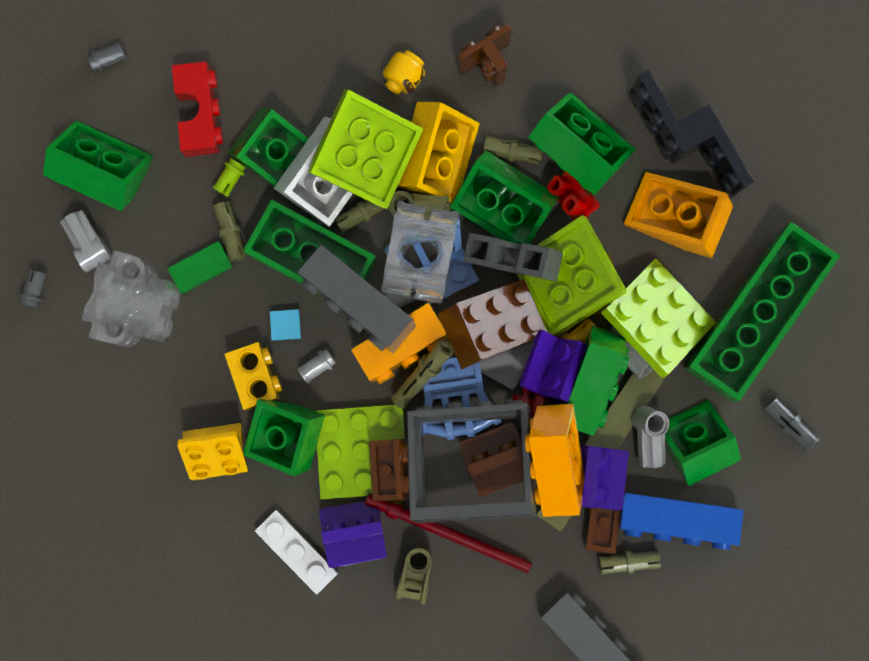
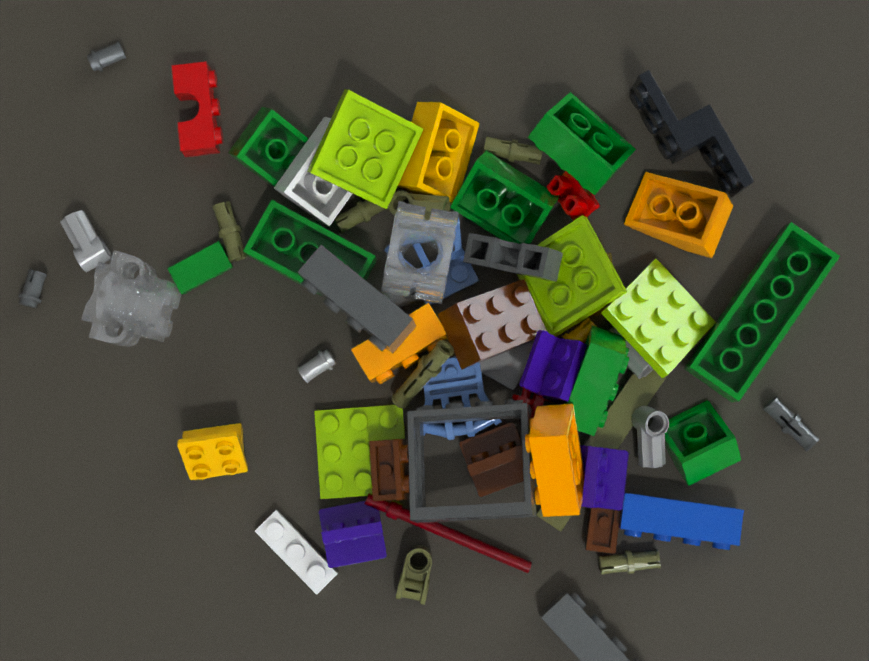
(96, 165): green slope -> none
(229, 177): lime pin -> none
(246, 379): yellow brick -> none
(283, 436): green slope -> none
(285, 325): medium azure tile -> none
(403, 72): yellow head -> none
(487, 54): reddish brown bracket -> none

